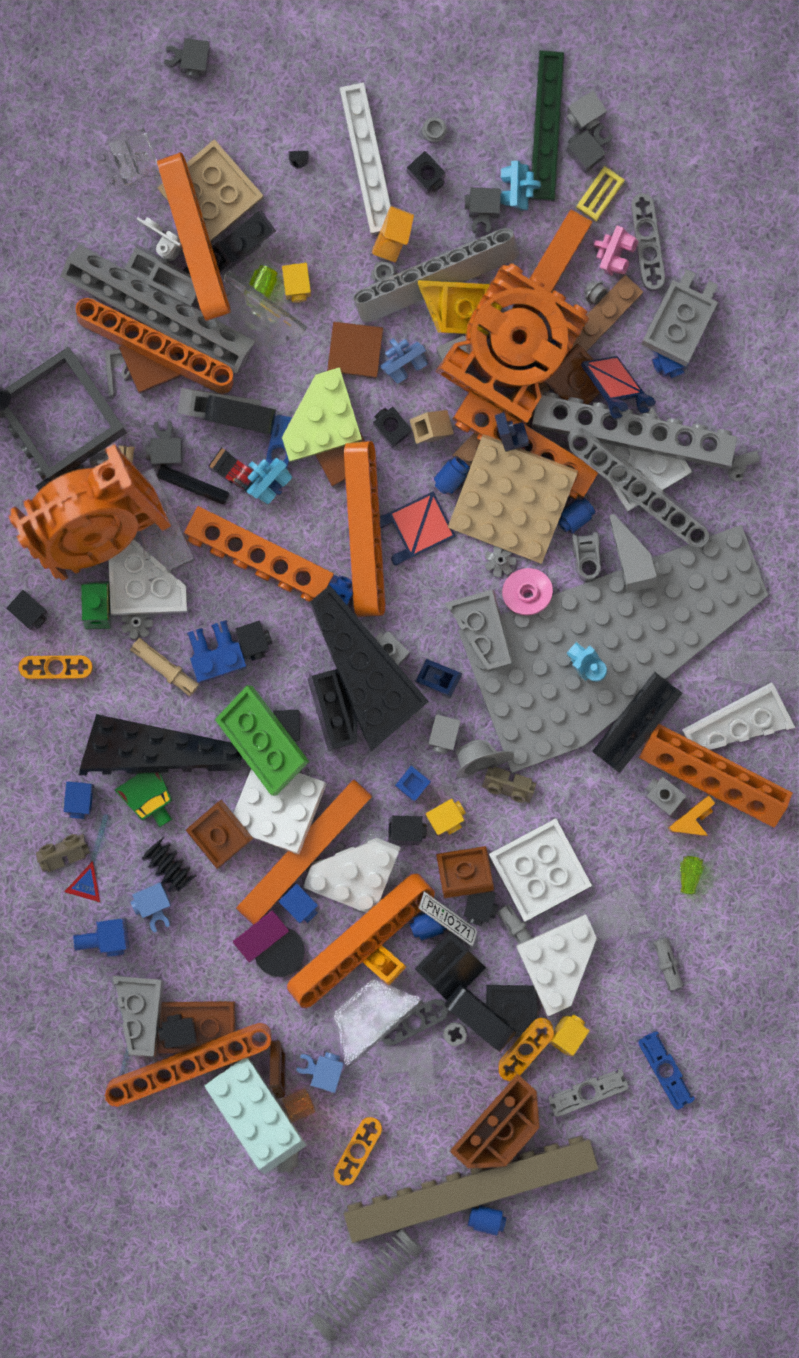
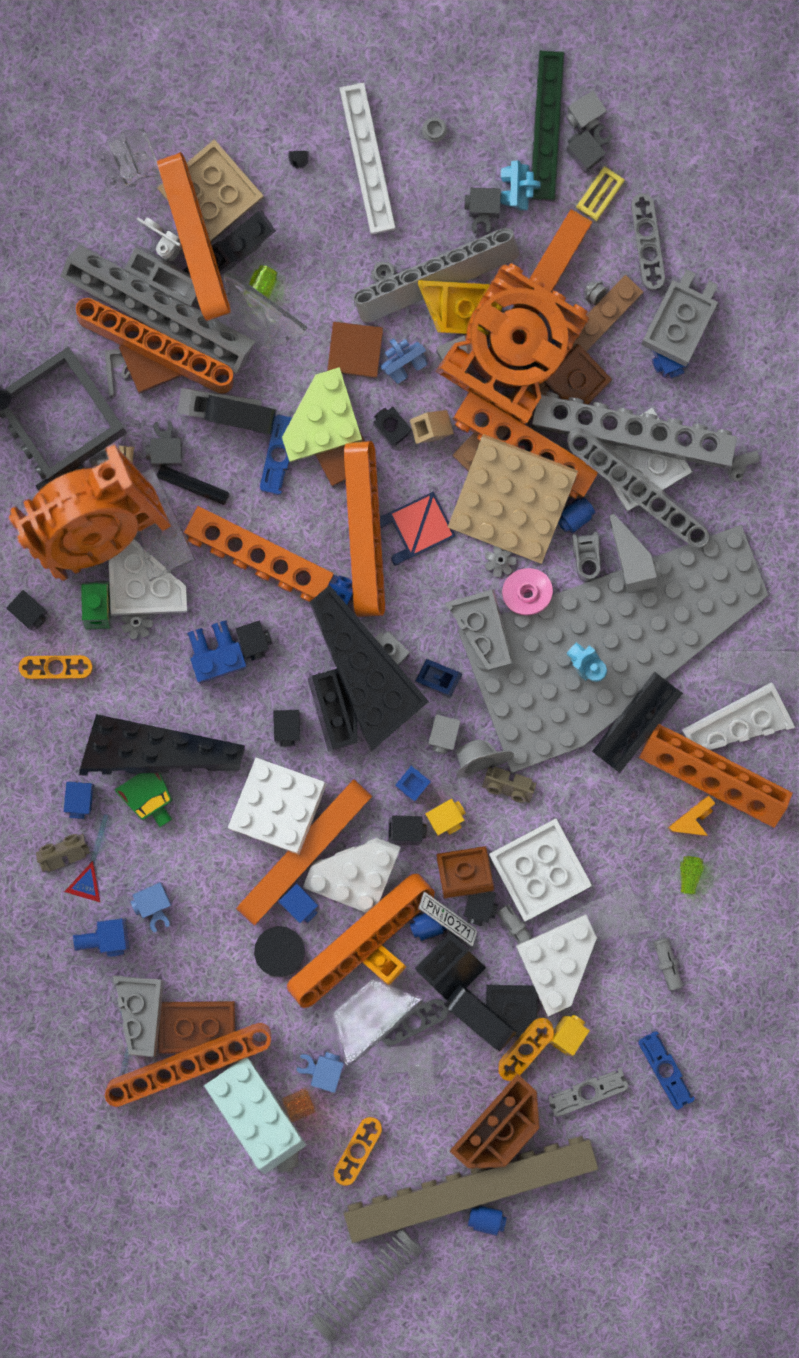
(168, 866): black piece -> none
(171, 672): tan pin -> none
(177, 1031): black brick -> none
(193, 58): dark grey brick -> none
(219, 834): dark orange tile -> none
(231, 469): leg -> none
(260, 488): medium azure hips -> none
(260, 936): magenta slope -> none
(261, 740): bright green plate -> none
(277, 1069): reddish brown tile -> none
(296, 282): yellow brick -> none
(393, 234): light orange slope -> none
(422, 163): black brick -> none
(447, 1037): light grey bush -> none
(451, 475): blue brick -> none
(511, 435): dark blue bracket -> none
(611, 250): bright pink hips -> none
(616, 385): flag -> none
(664, 795): light grey brick -> none

